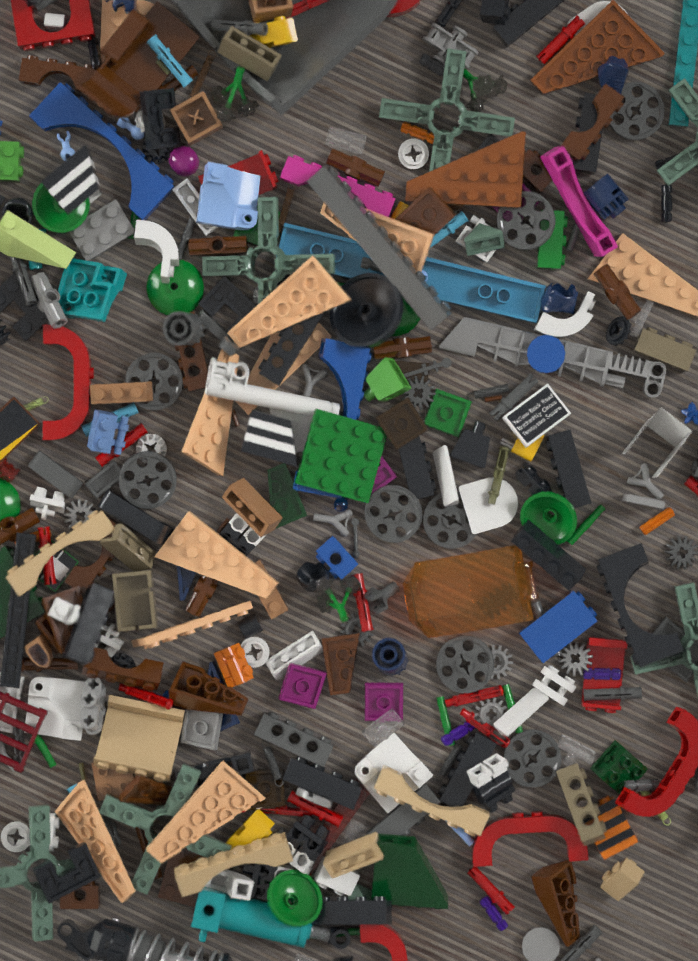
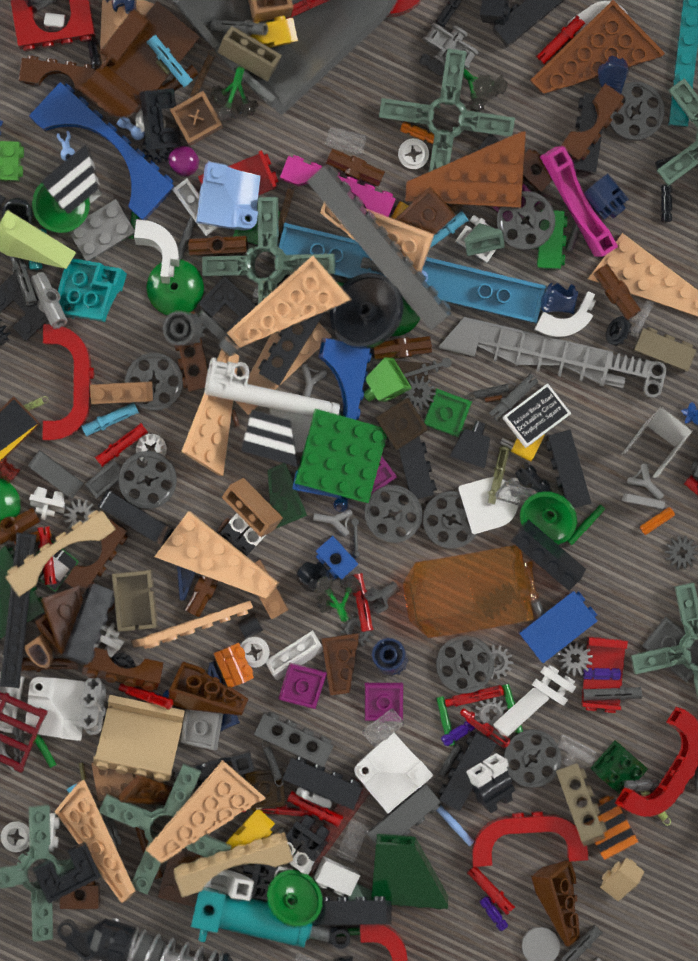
(64, 611): white bracket -> none
(103, 431): medium blue brick -> none
(129, 549): dark tan panel -> none
(352, 855): tan panel -> none
(445, 476): white slope -> none
(468, 817): tan arch -> none
(514, 493): none -> clear tile
(546, 354): blue tile -> none
(647, 647): black arch -> none

